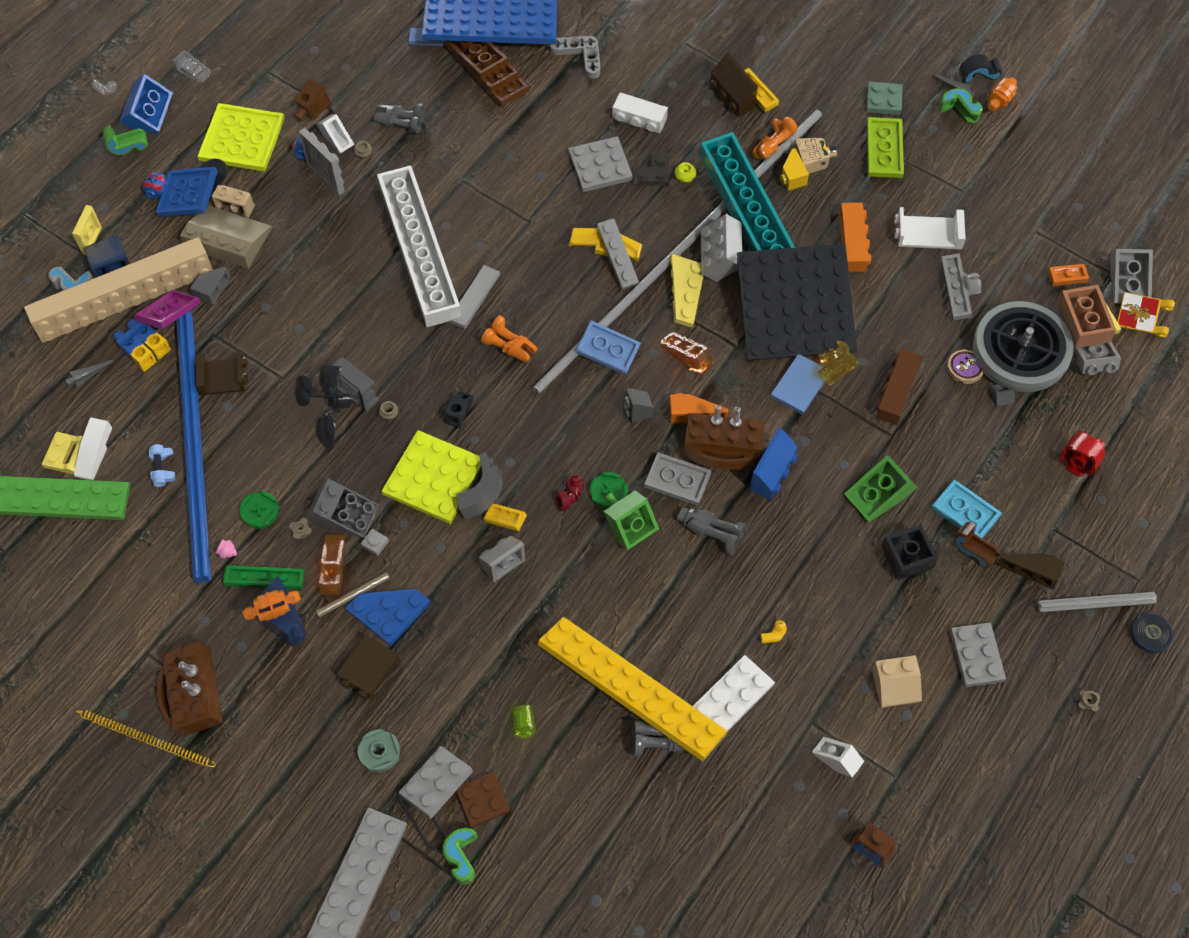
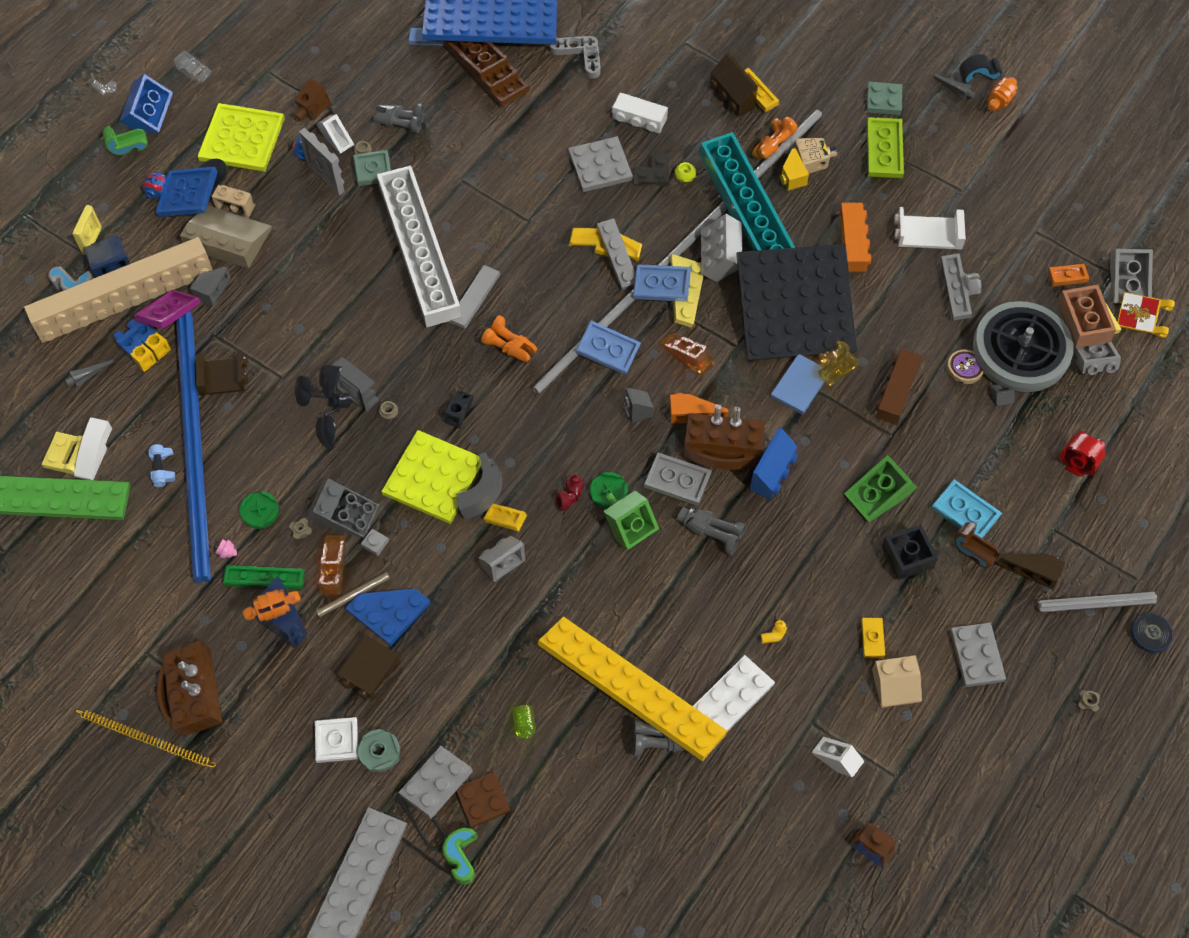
(336, 740): none -> white tile
(369, 165): none -> sand green plate
(662, 283): none -> medium blue tile
(873, 637): none -> yellow plate
(963, 102): bright green animal -> none

